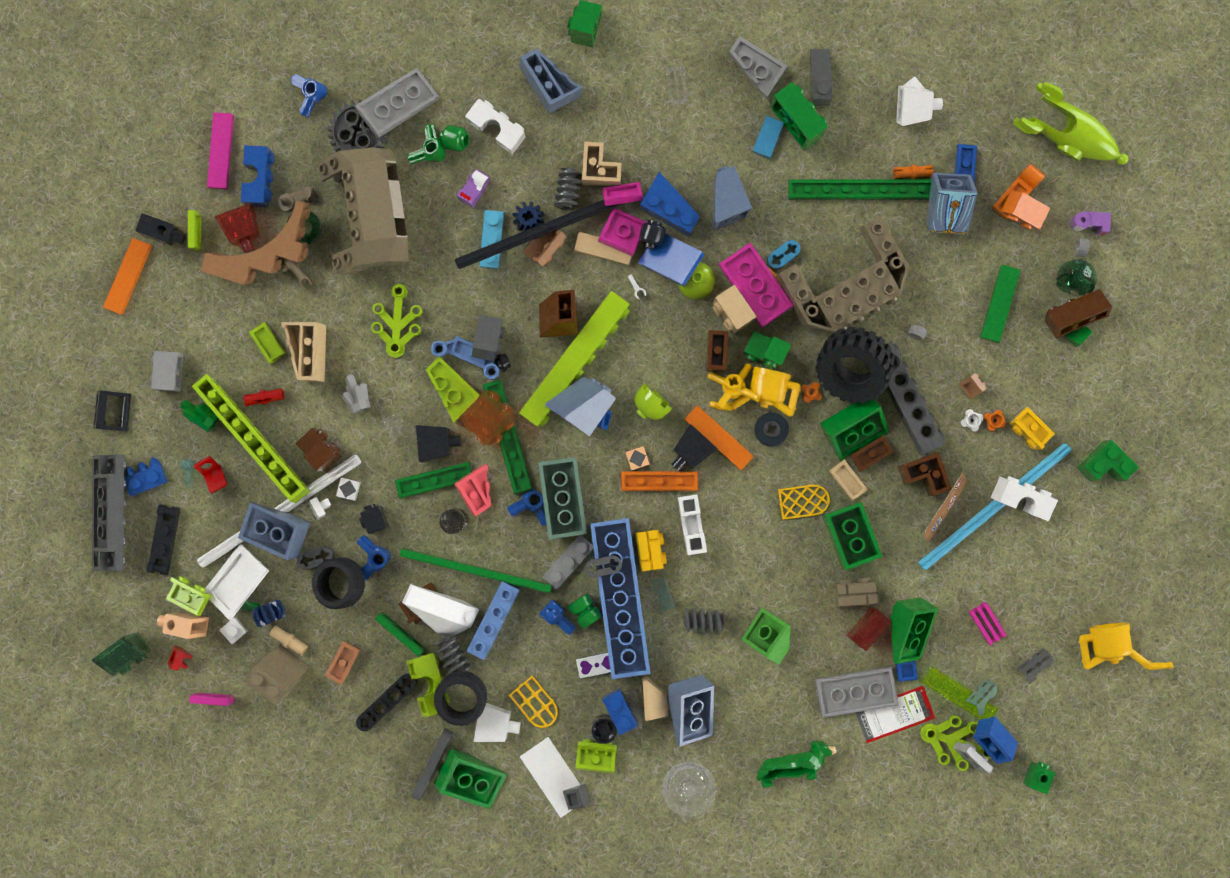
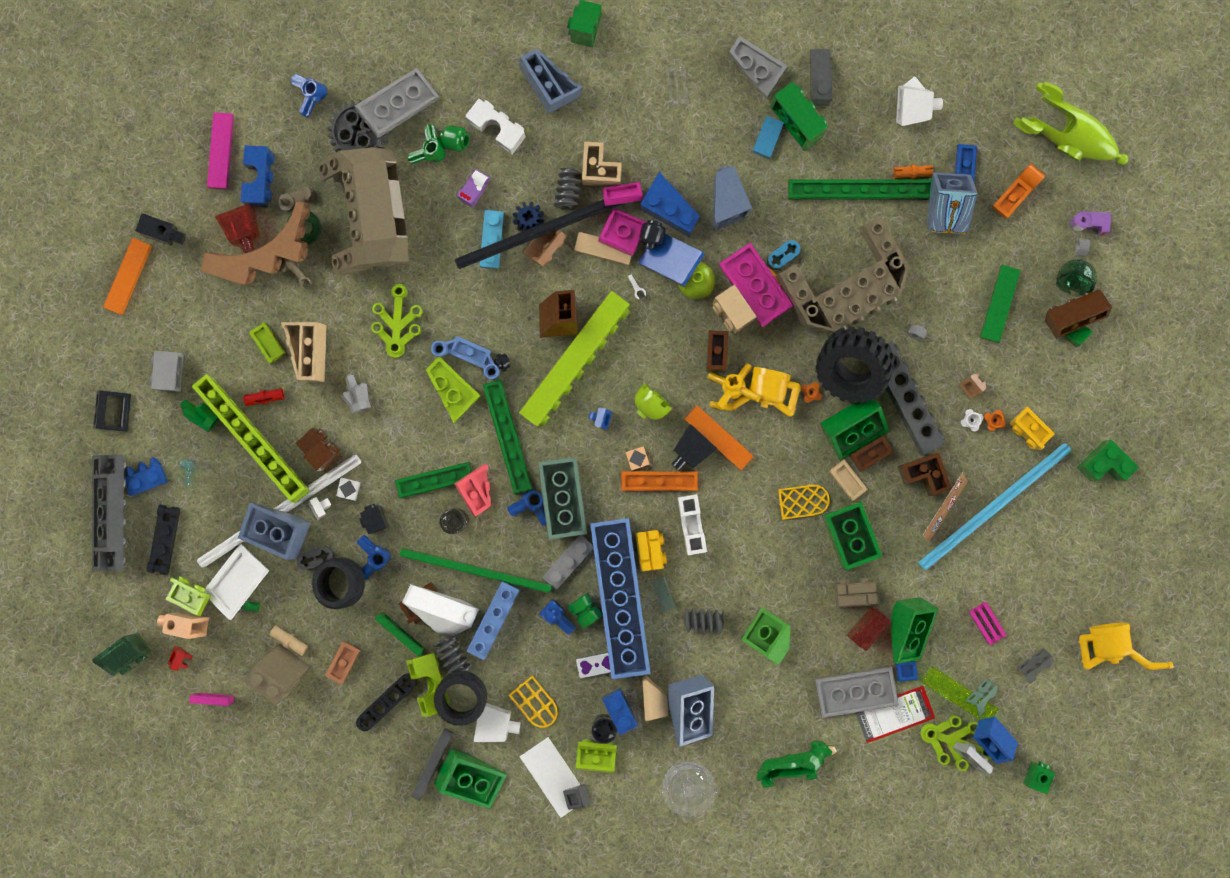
(194, 230): lime tile -> none
(213, 475): red bracket -> none
(233, 630): white plate -> none
(268, 613): dark blue gear -> none
(435, 442): black torso -> none
(487, 338): dark grey brick -> none
(489, 418): clear orange brick -> none
(583, 404): sand blue slope -> none
(601, 561): dark grey beam -> none
(766, 350): green brick -> none
(773, 419): black bush -> none
(1025, 209): brick -> none
(1037, 503): white arch -> none

